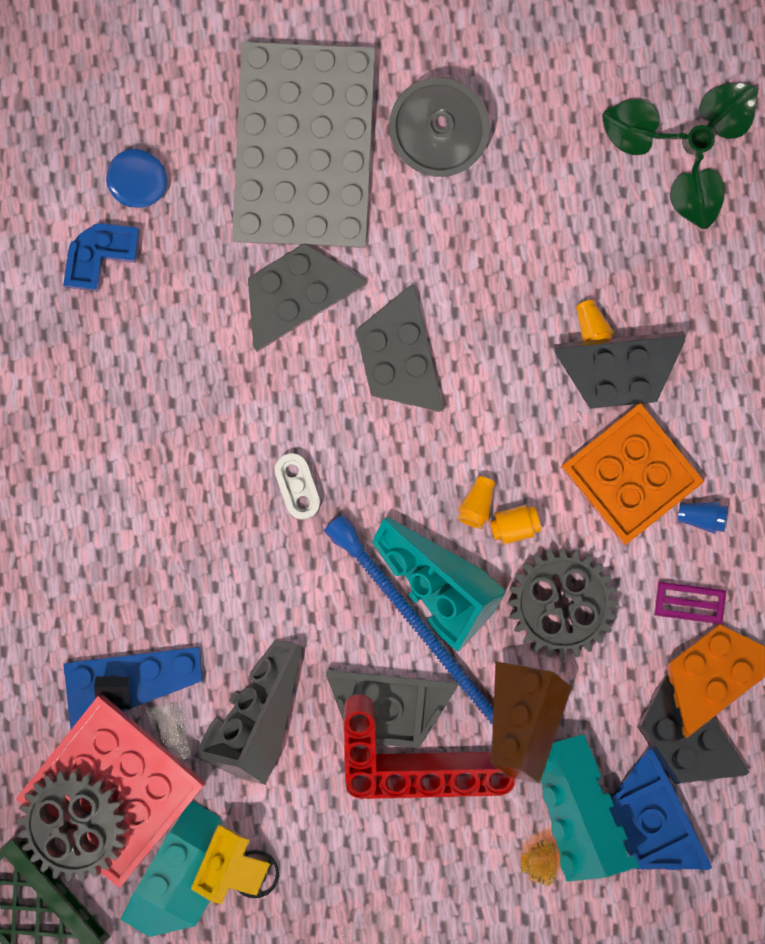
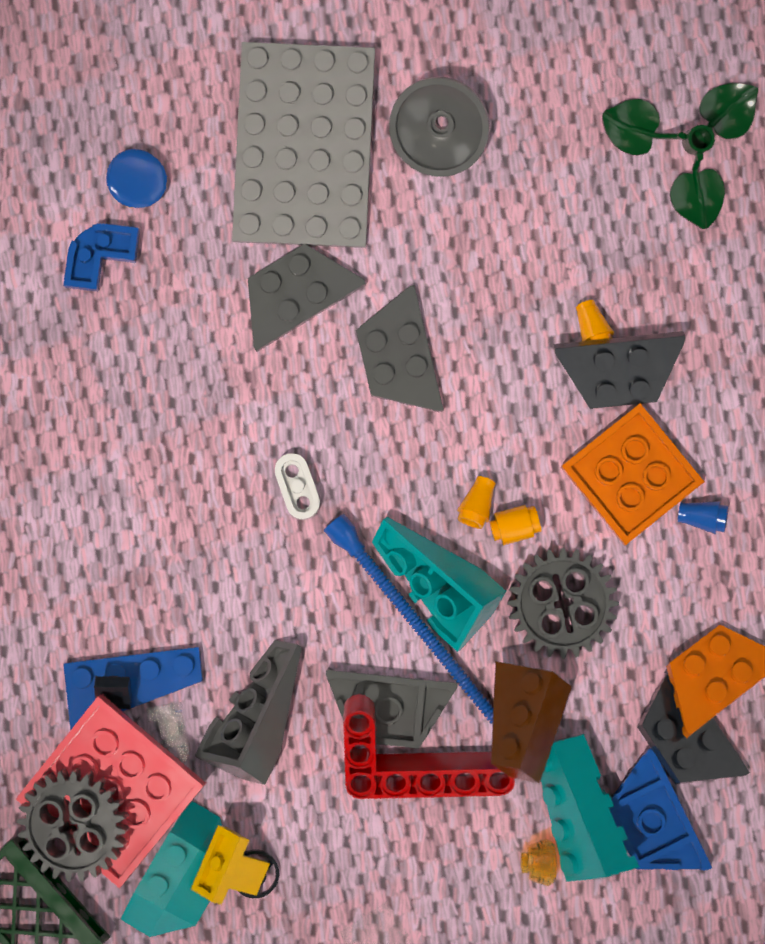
(719, 606): magenta tile -> none

